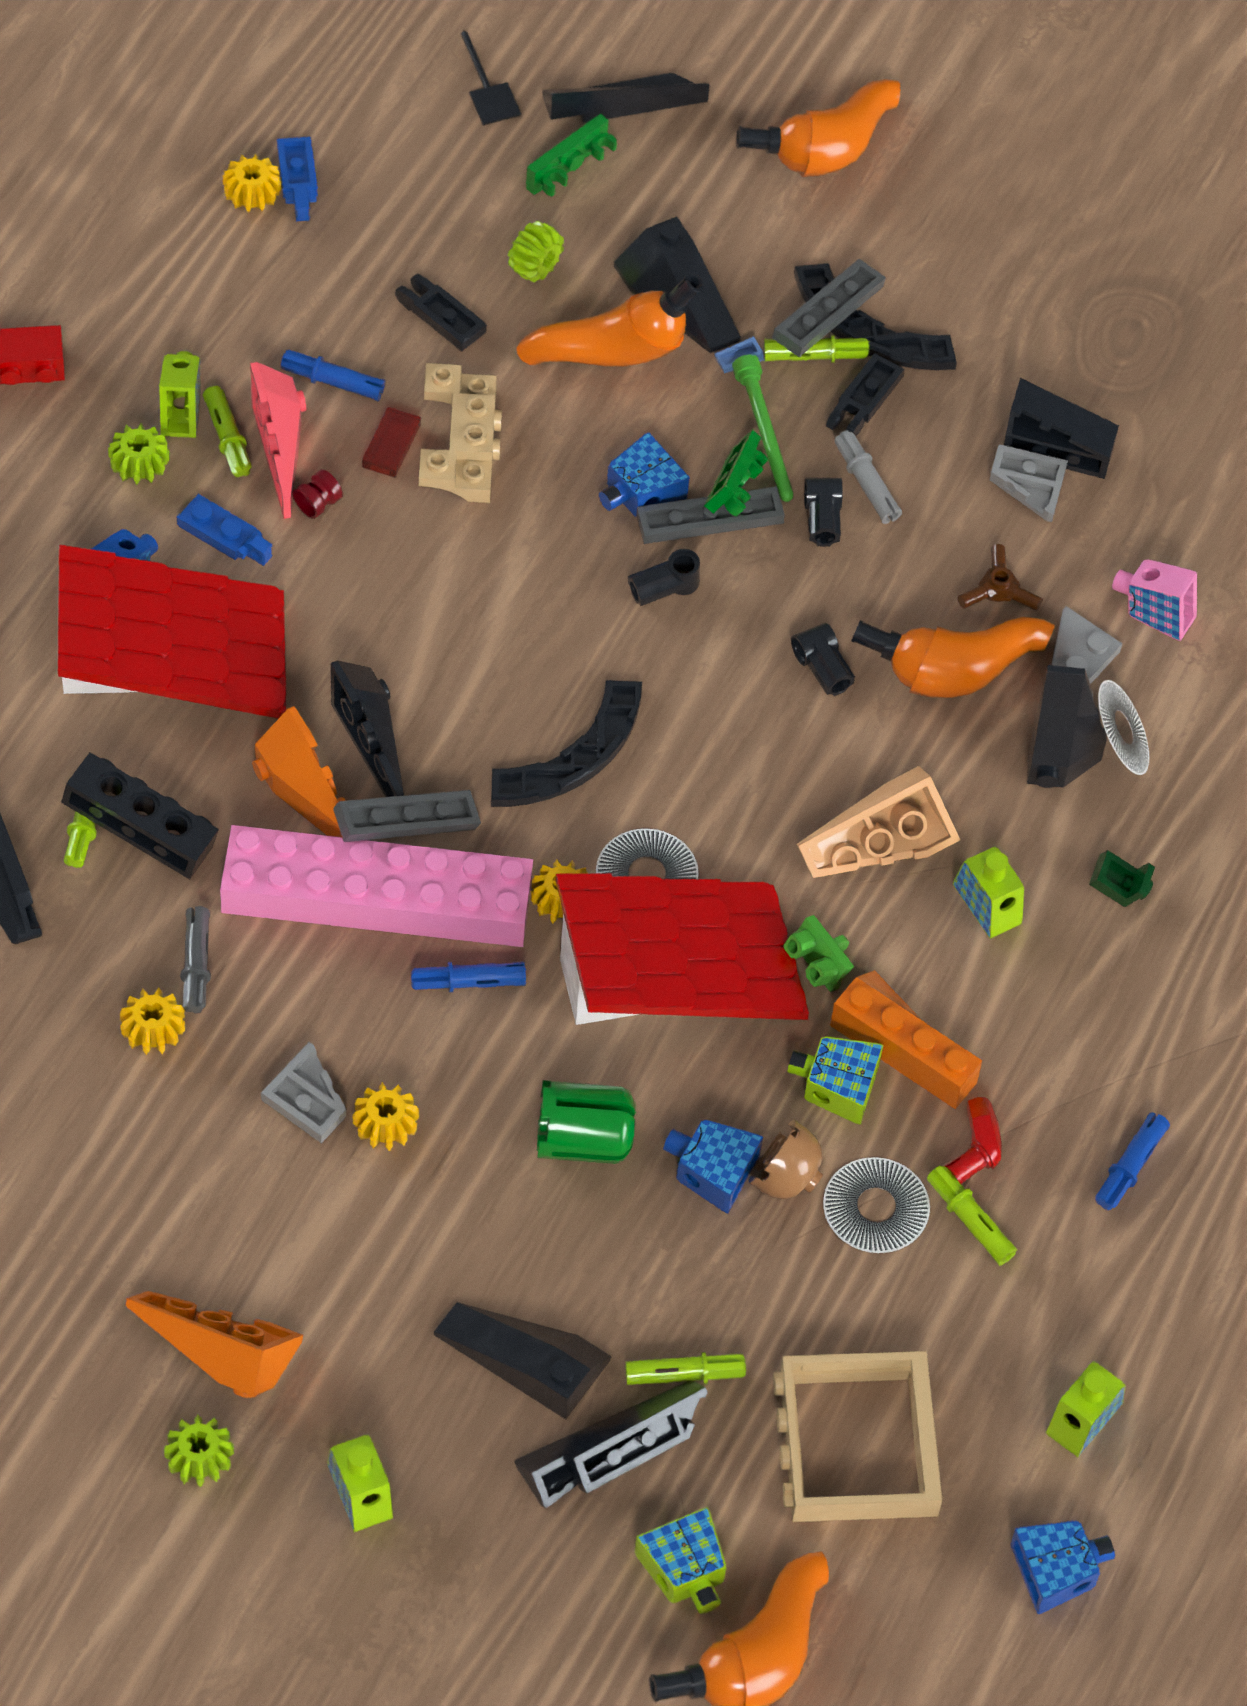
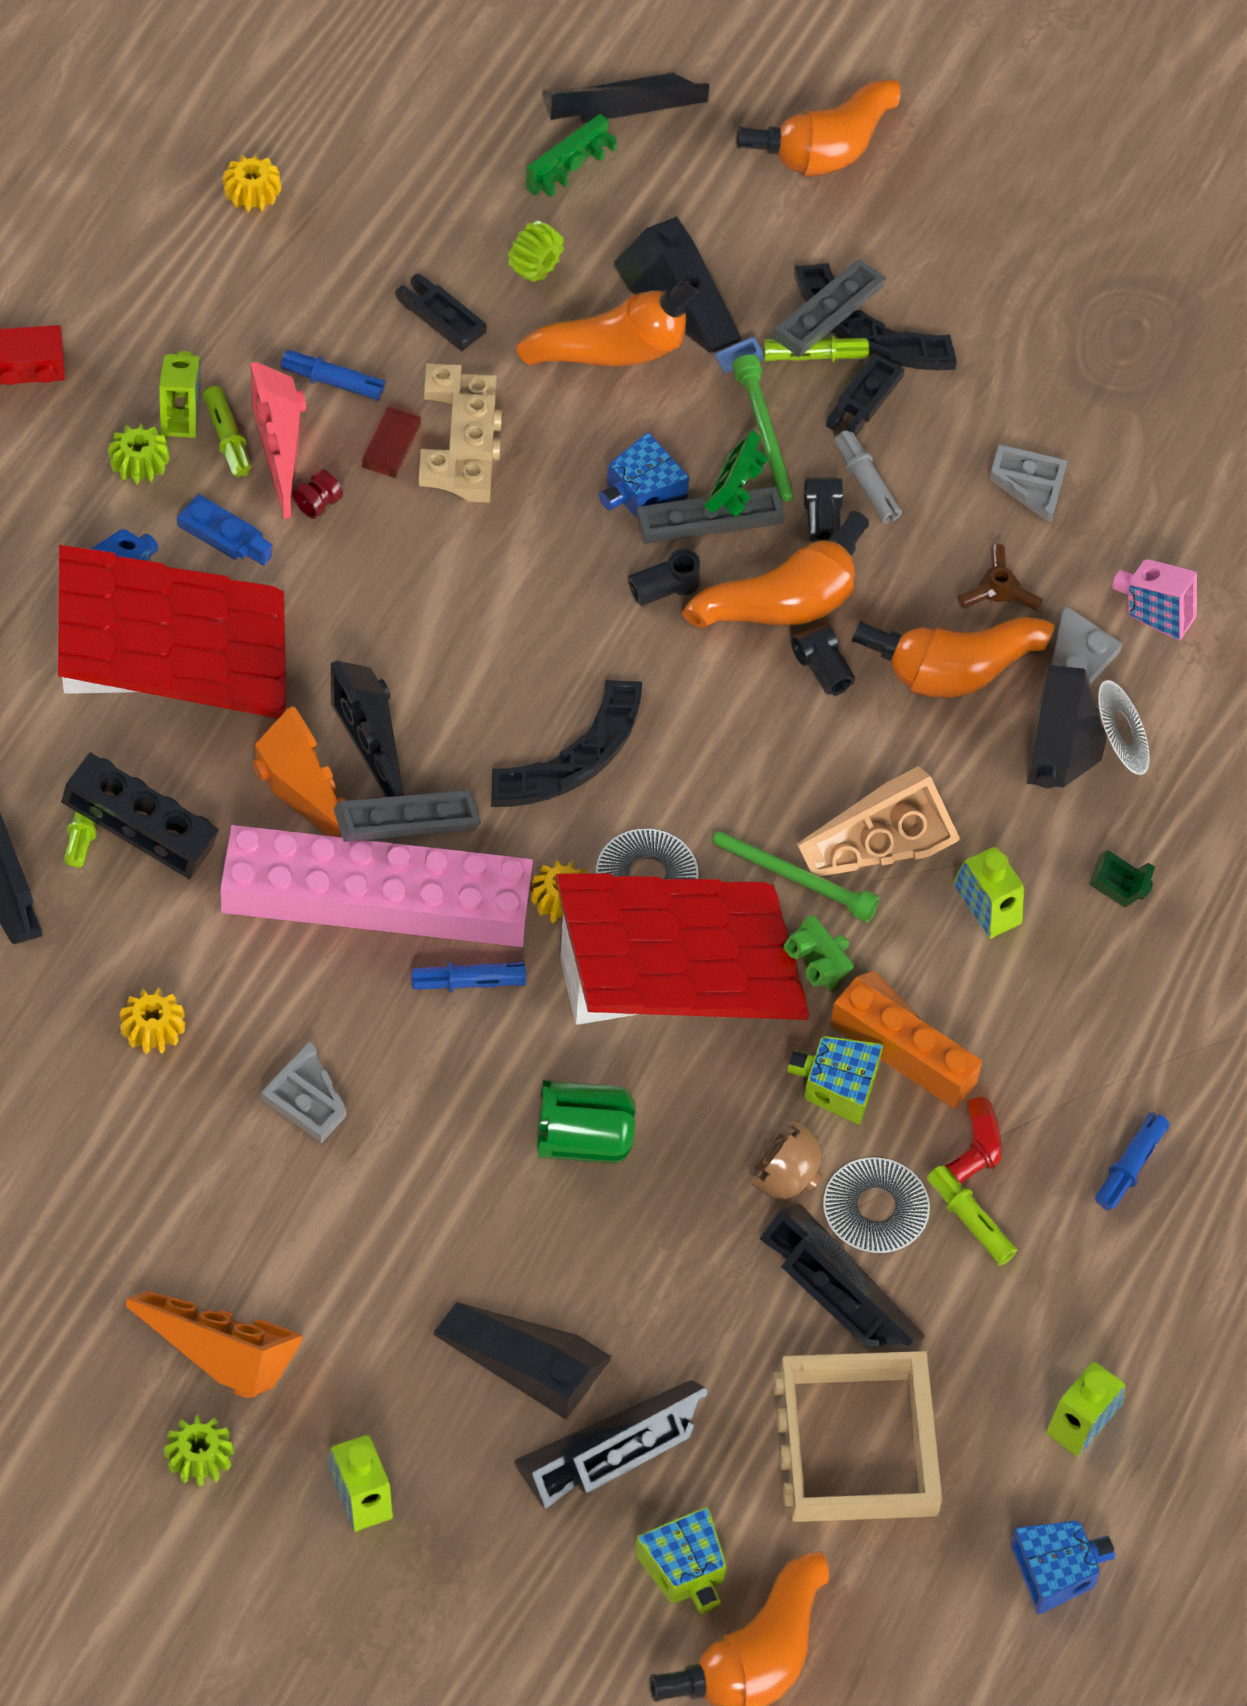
(195, 971): dark grey axle -> none
(297, 174): blue hinge -> none
(371, 1112): yellow gear -> none
(491, 102): black piece -> none
(689, 1368): lime axle -> none
(715, 1160): torso -> none
(793, 594): none -> orange animal
(837, 1280): none -> black wedge
(859, 903): none -> bright green piece
(1061, 430): black wedge -> none

